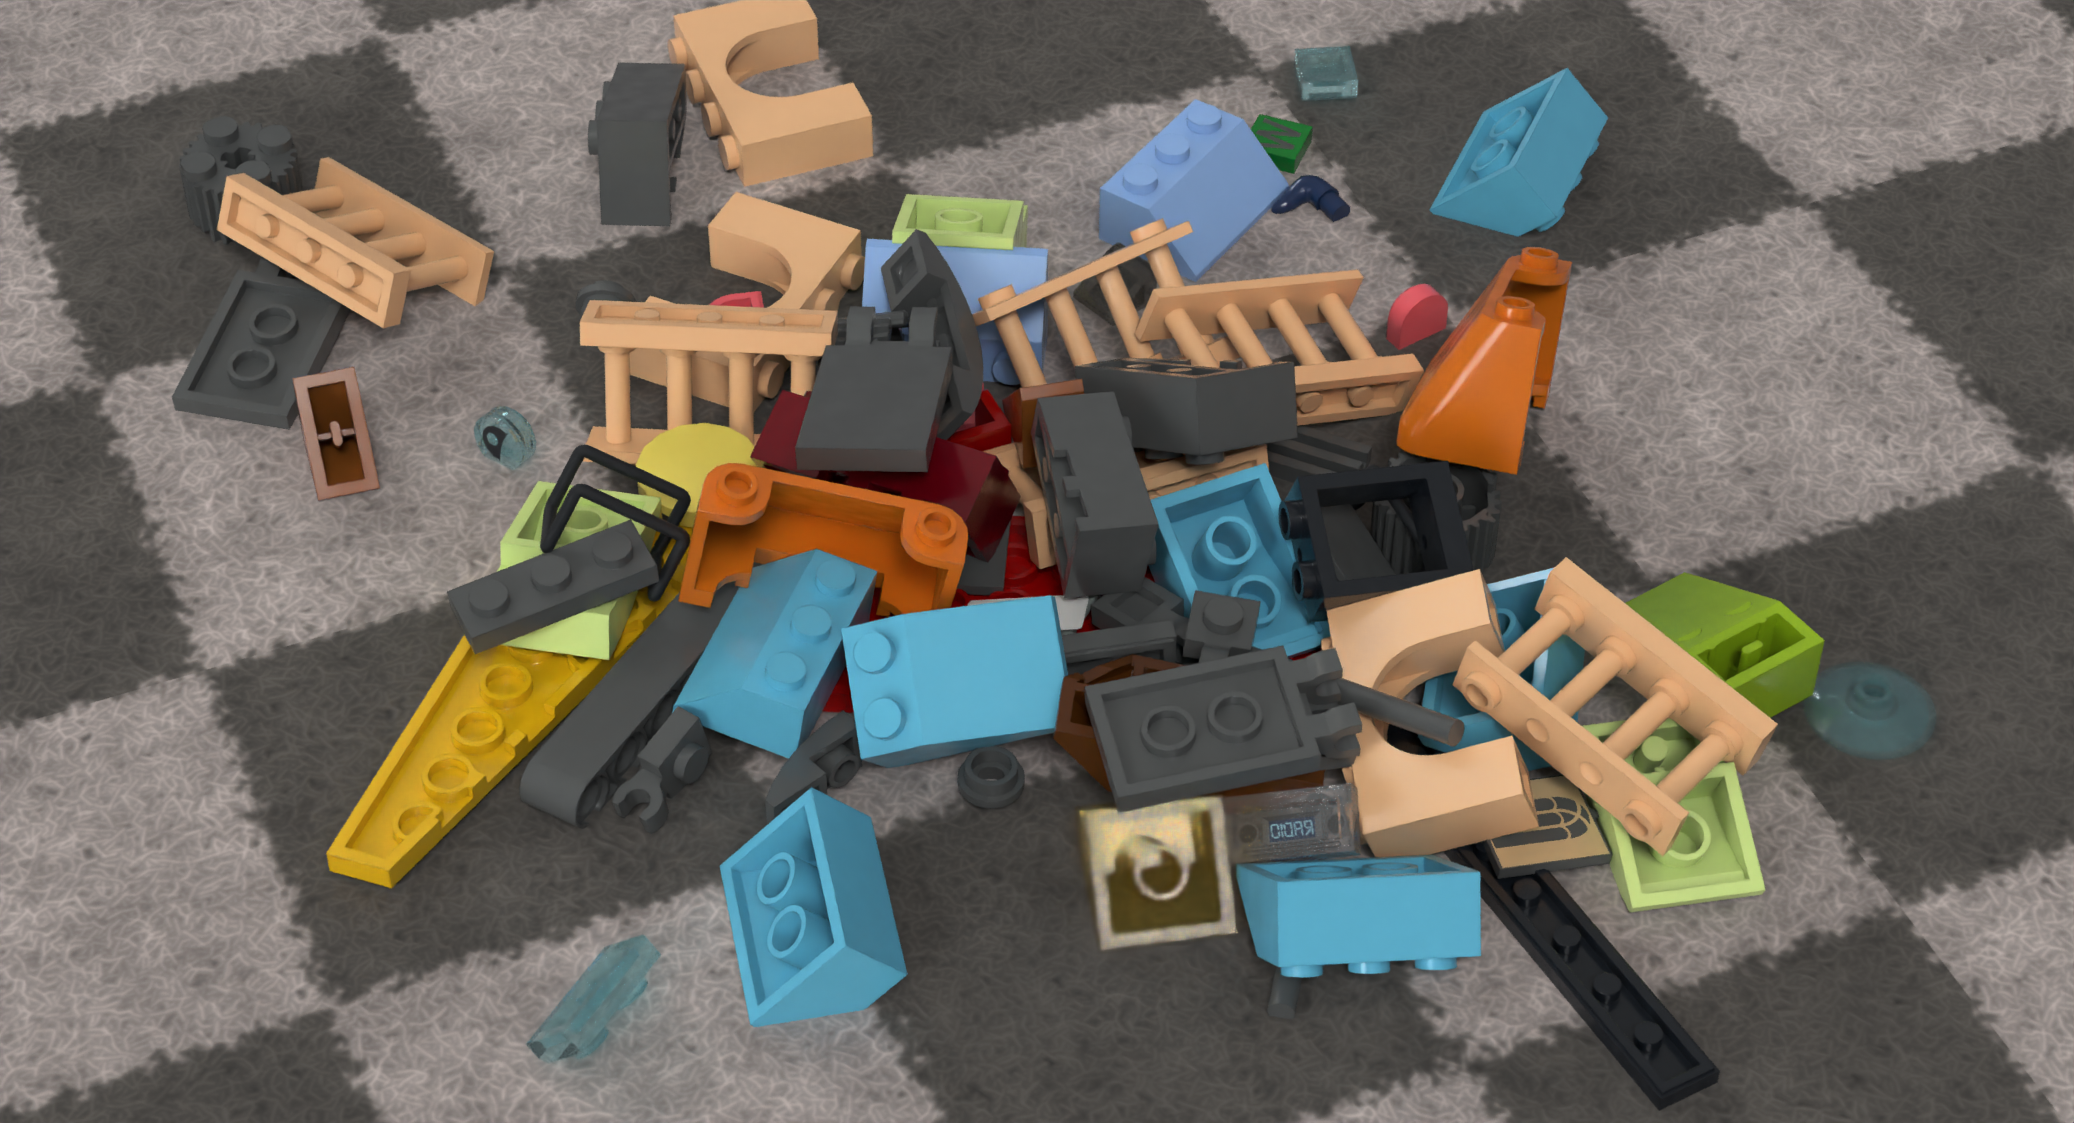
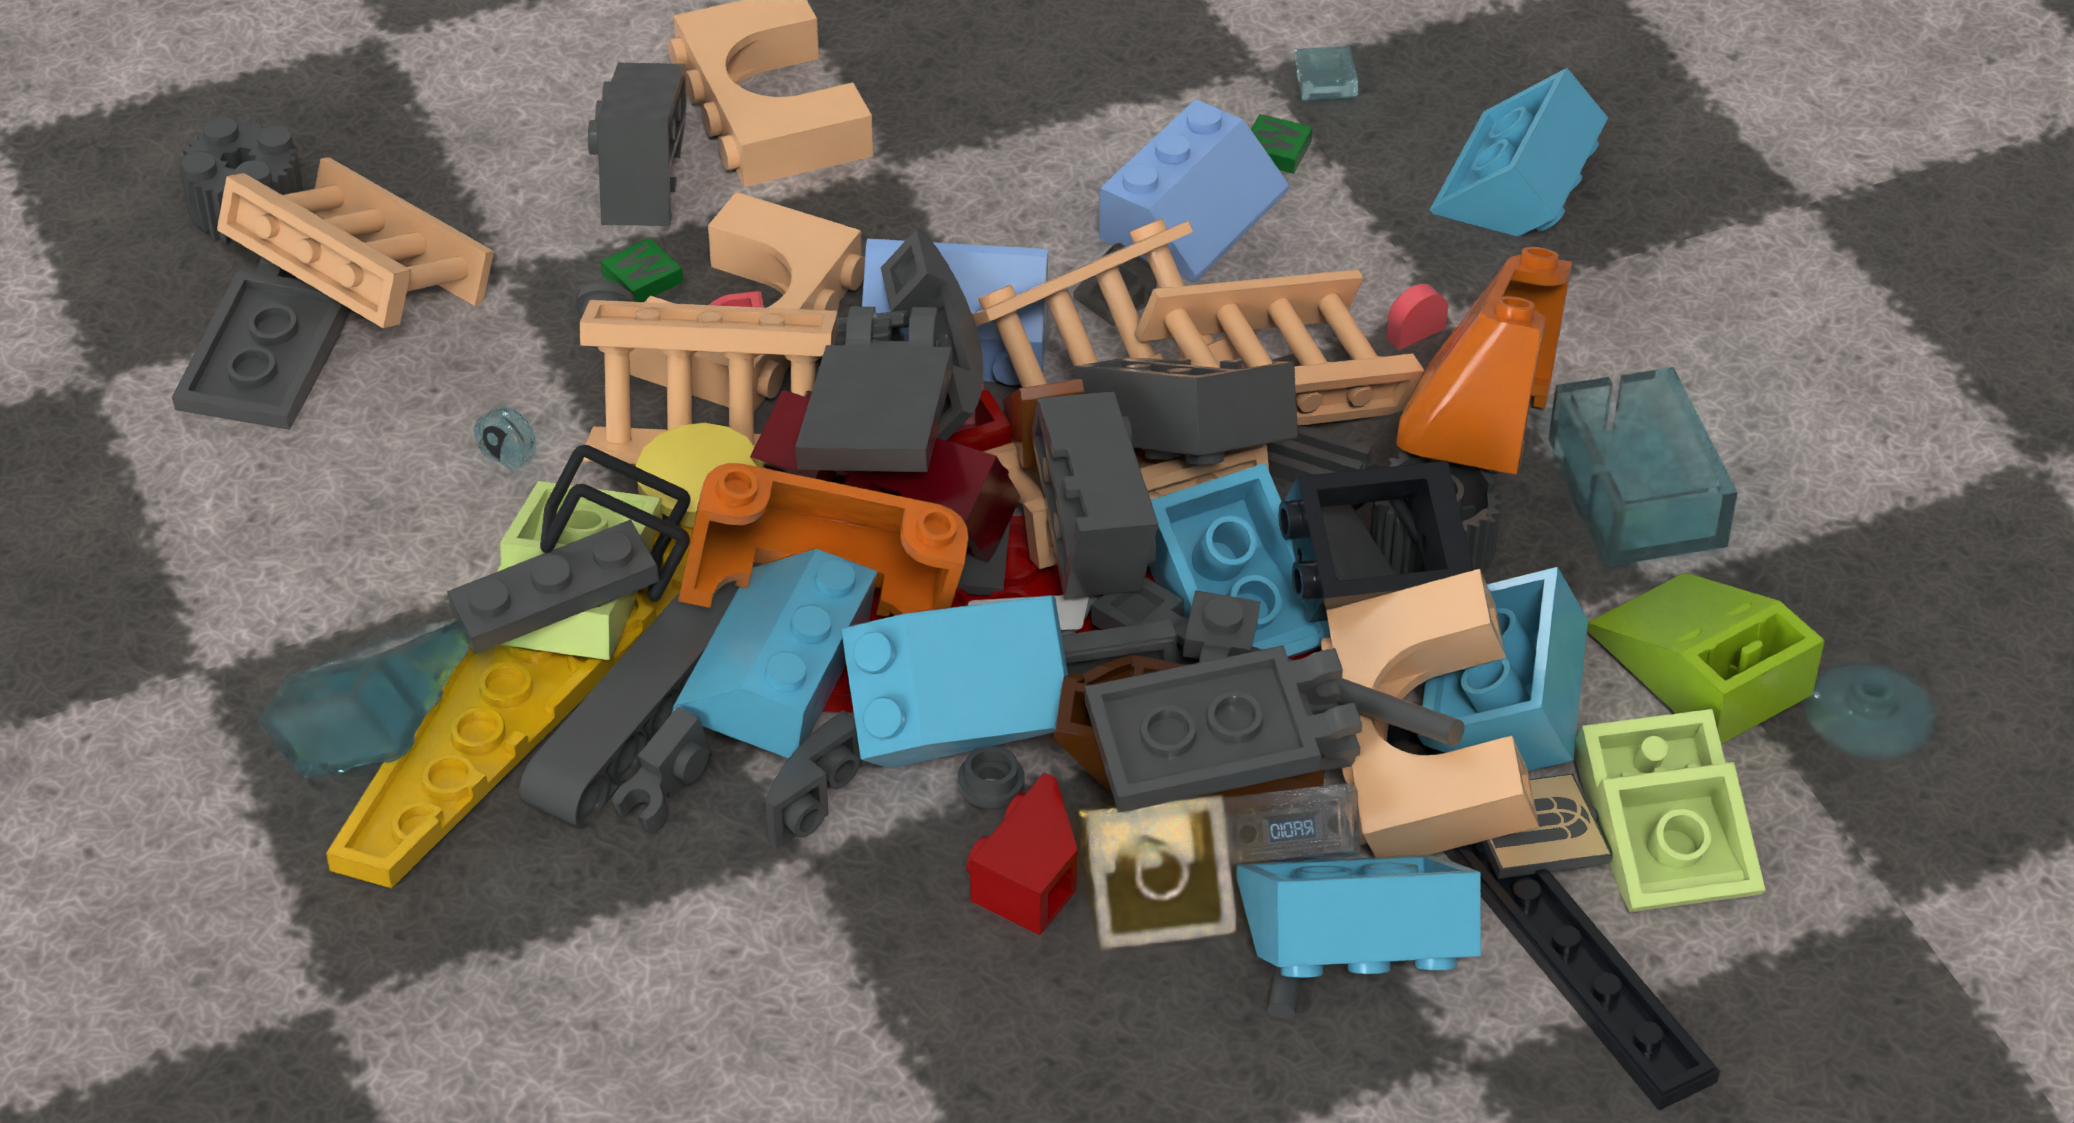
(335, 433): dark orange slope -> none
(363, 700): none -> clear light blue slope
(606, 986): clear light blue plate -> none
(642, 270): none -> green tile
(812, 914): medium azure slope -> none
(963, 221): yellowish green slope -> none
(1028, 861): none -> red slope
(1314, 191): dark blue animal -> none
(1647, 661): light nougat fence -> none
(1650, 479): none -> clear light blue piece

